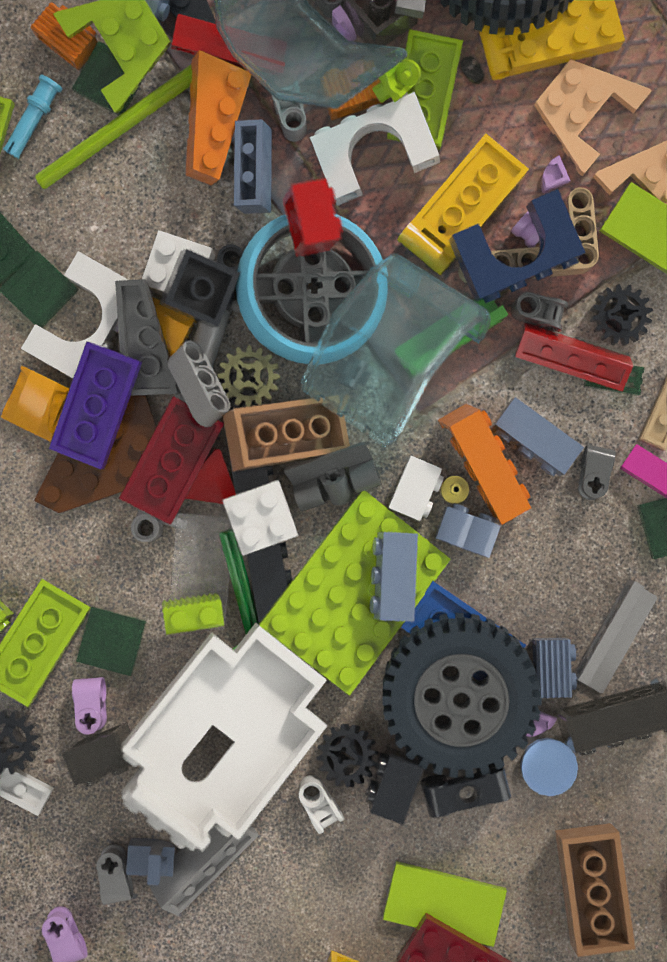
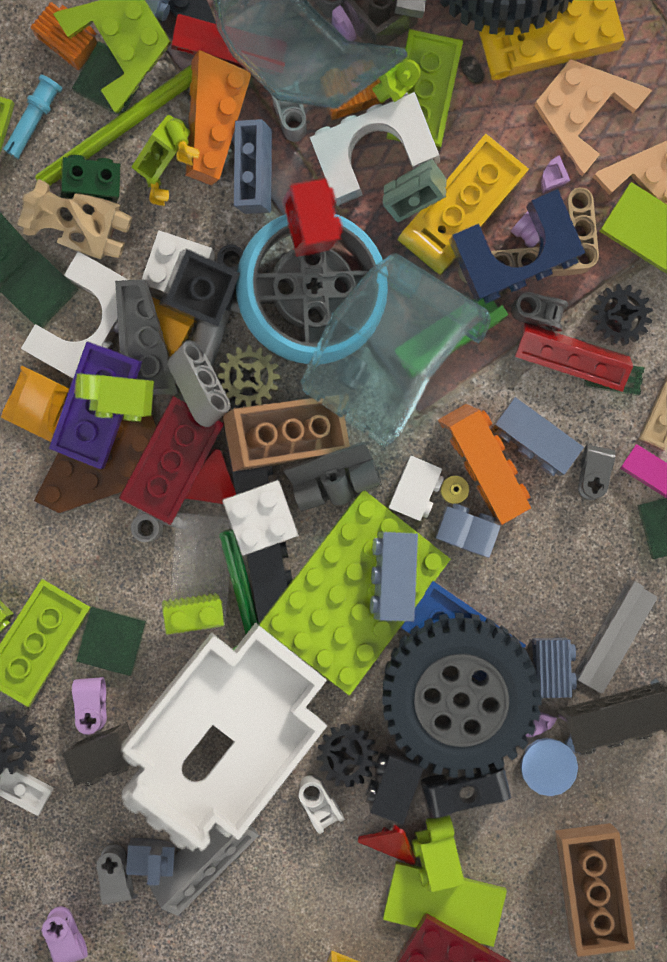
(43, 210): none -> tan hips
(90, 178): none -> dark green brick
(116, 395): none -> lime hinge
(159, 151): none -> lime torso
(390, 842): none -> red piece
(414, 191): none -> sand green brick
(438, 855): none -> lime hinge

